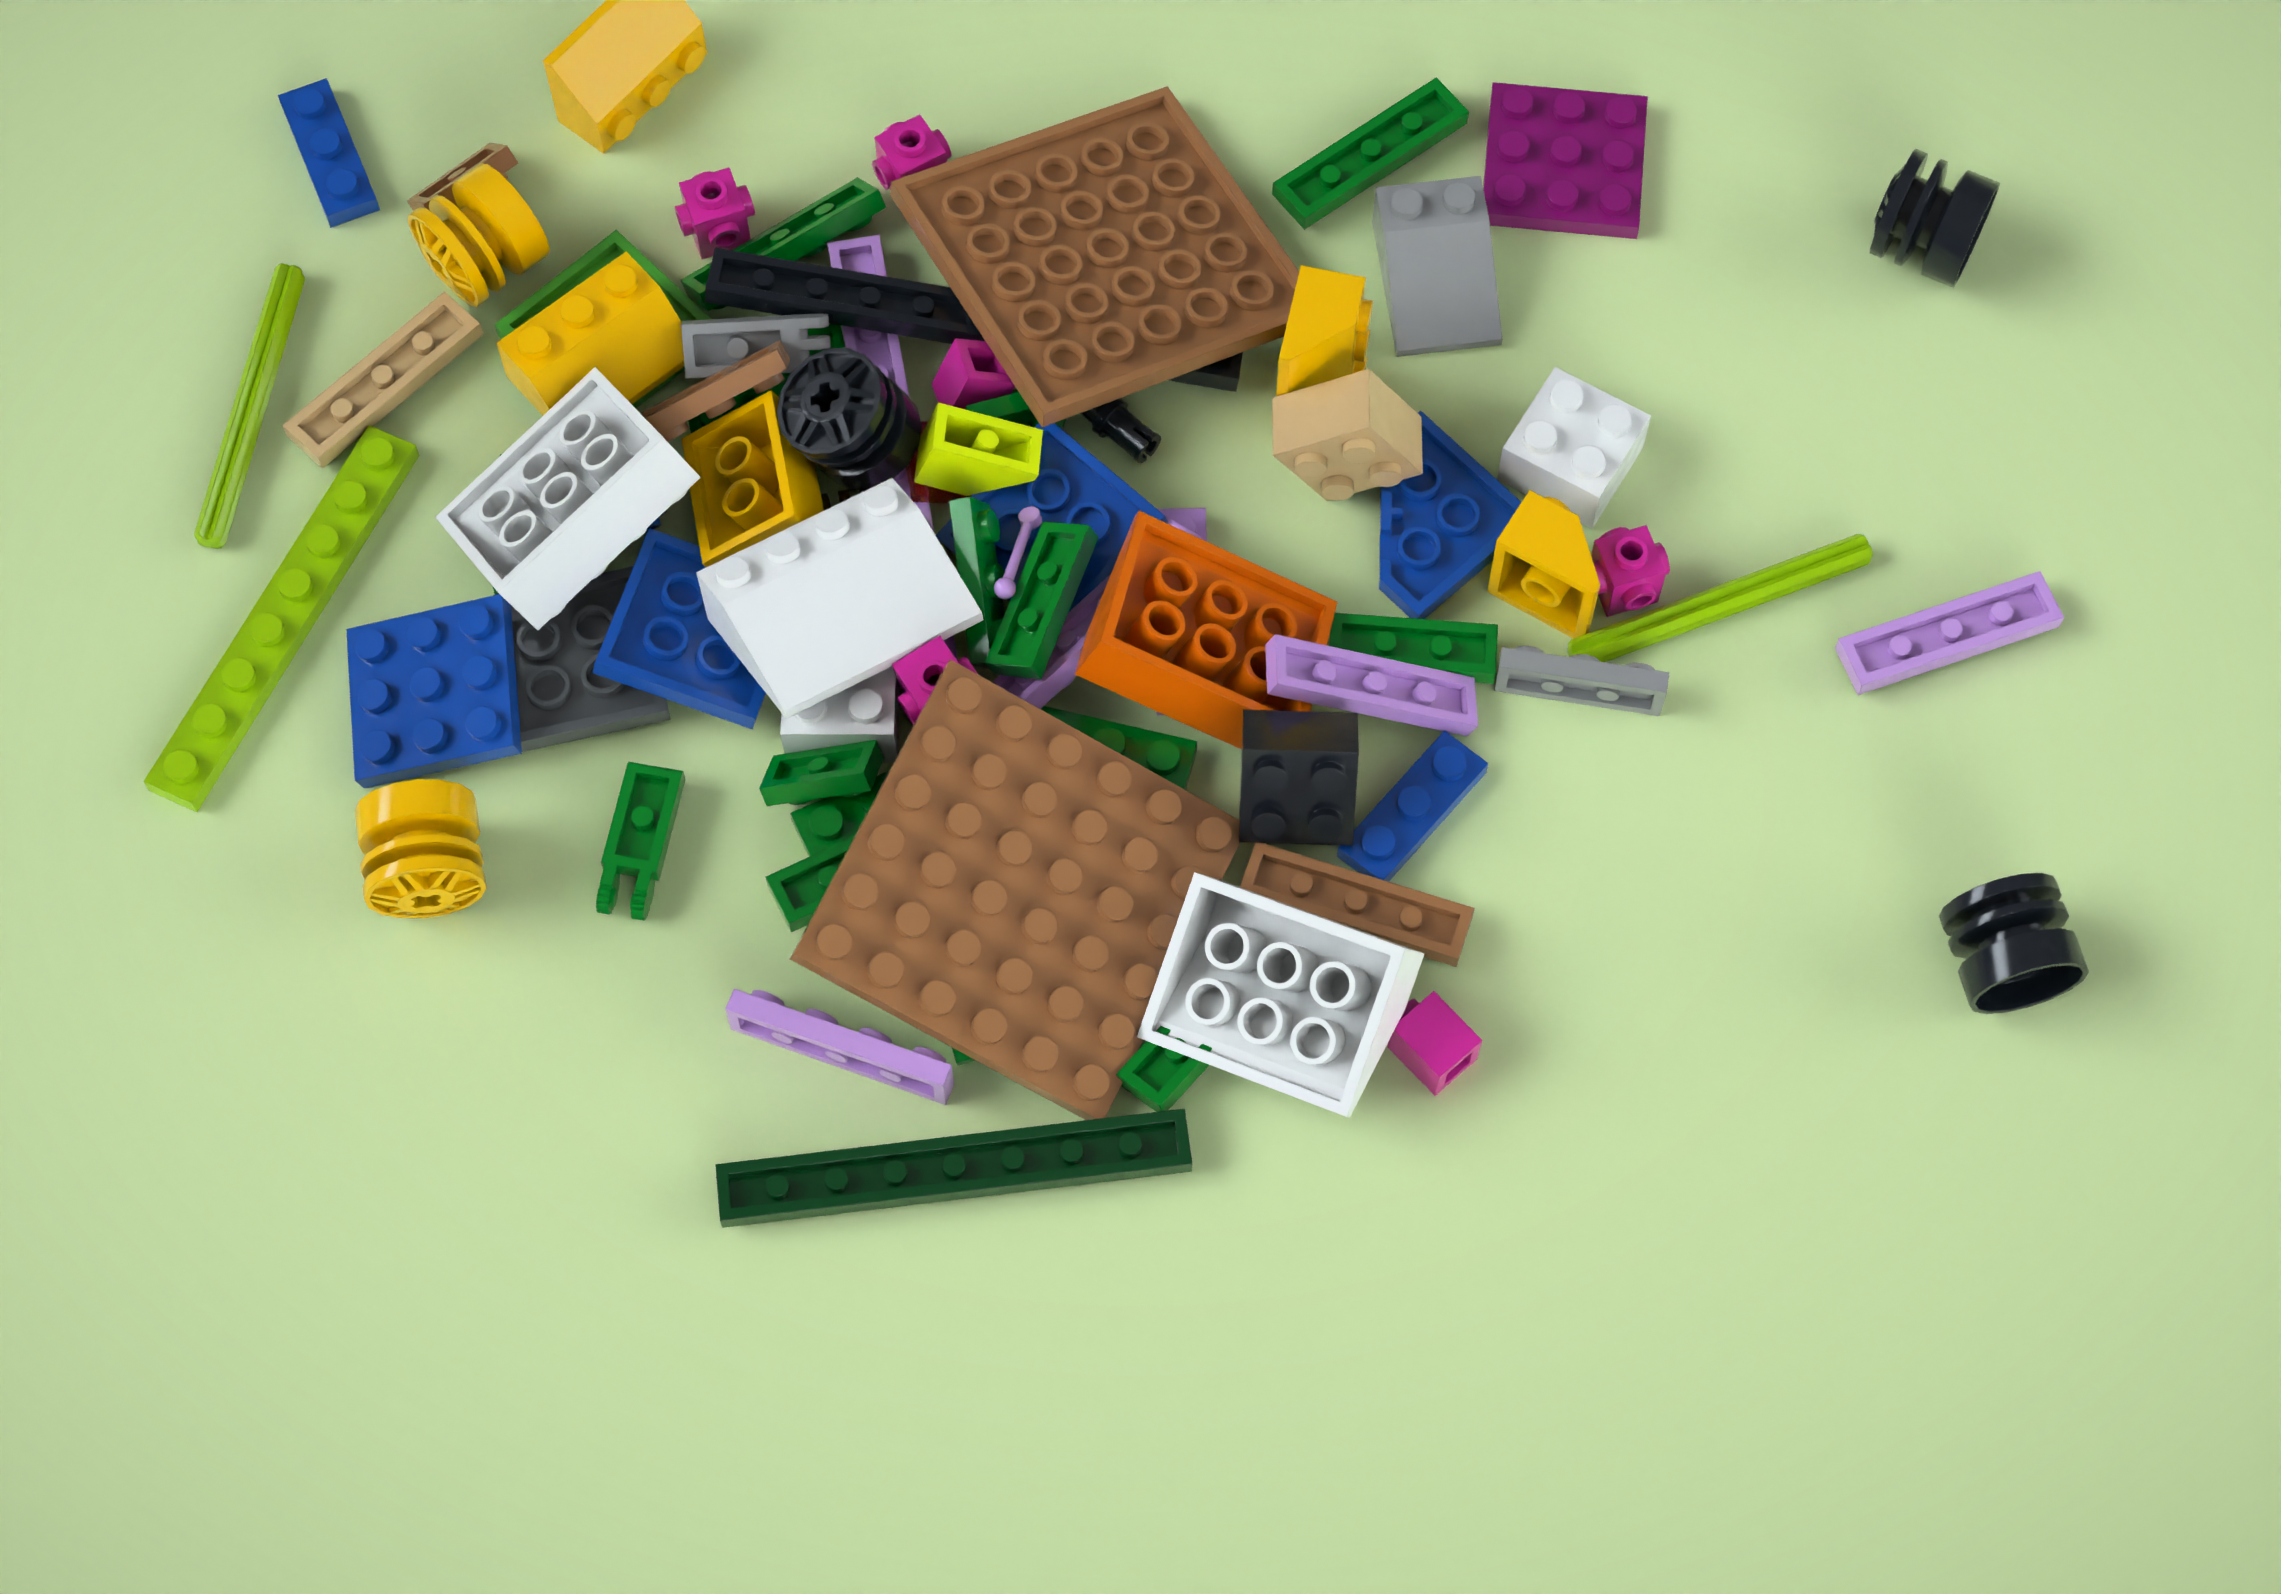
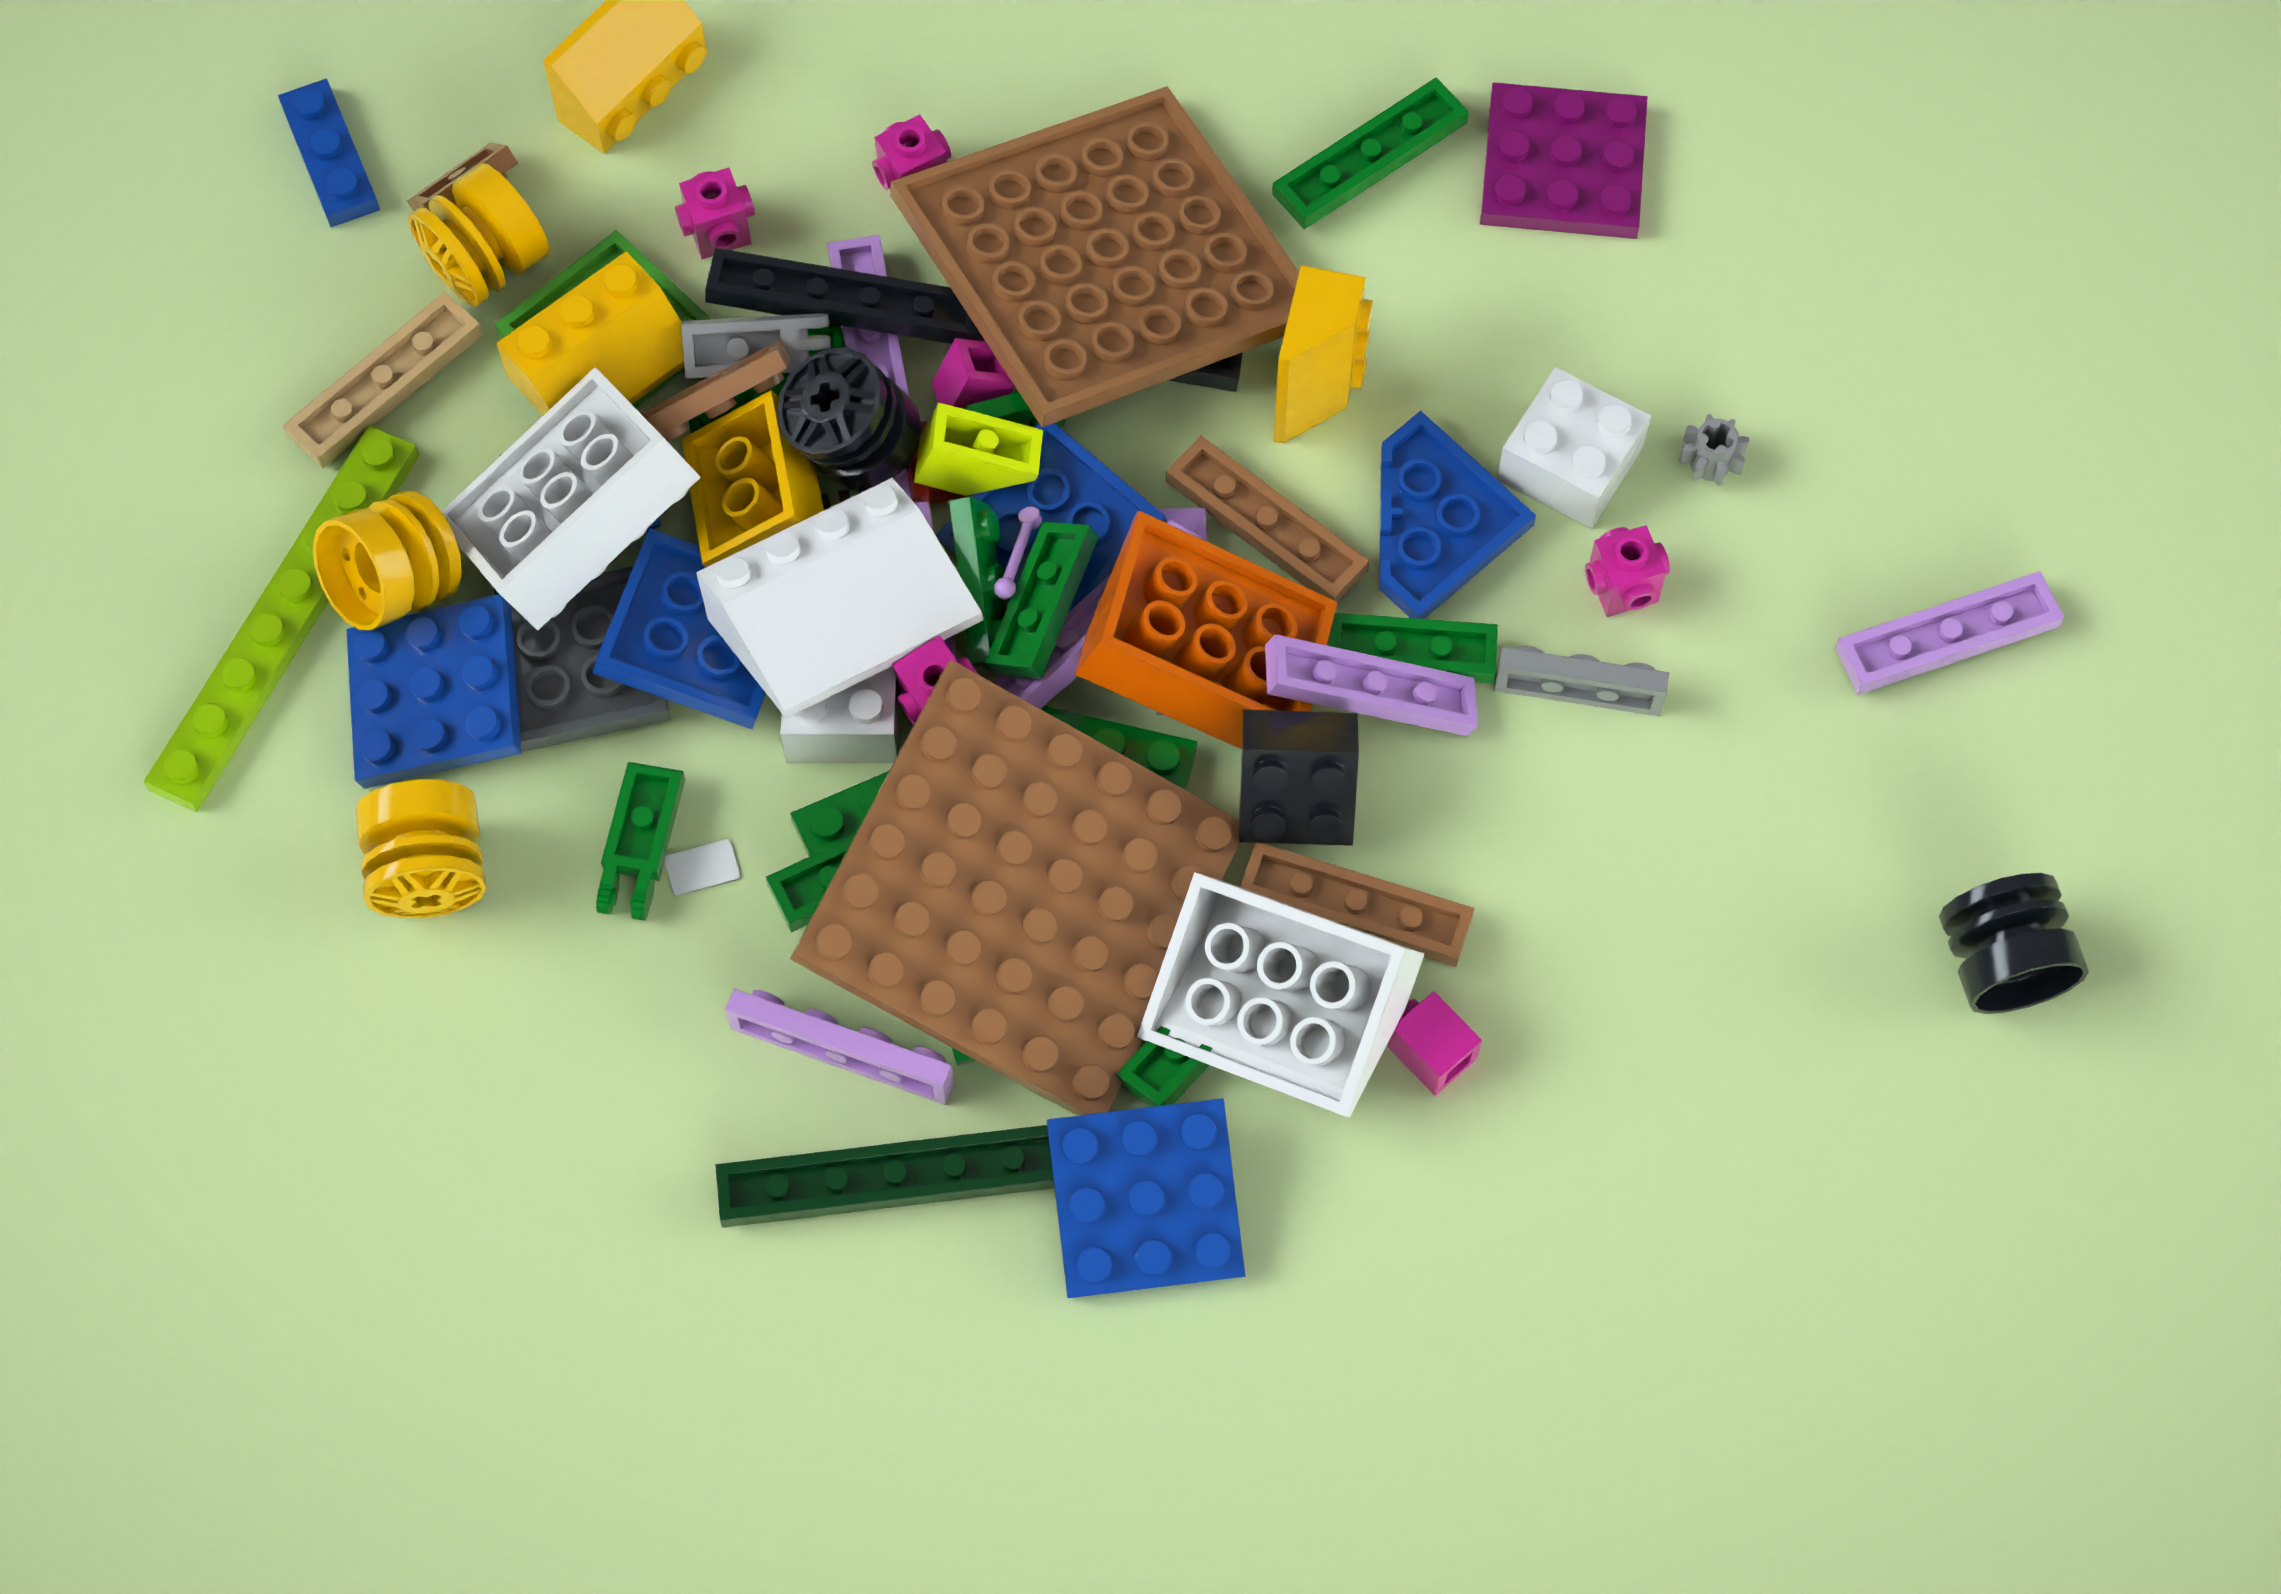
(249, 407): lime axle -> none
(387, 560): none -> yellow wheel
(702, 867): none -> white sticker
(803, 232): green plate -> none
(821, 773): green plate -> none
(1123, 428): black pin -> none
(1145, 1198): none -> blue plate
(1266, 520): none -> medium nougat plate
(1347, 435): tan brick -> none
(1413, 808): blue plate -> none
(1437, 265): light grey slope -> none
(1546, 566): yellow slope -> none
(1714, 449): none -> light grey gear
(1724, 600): lime axle -> none
(1933, 217): black wheel -> none

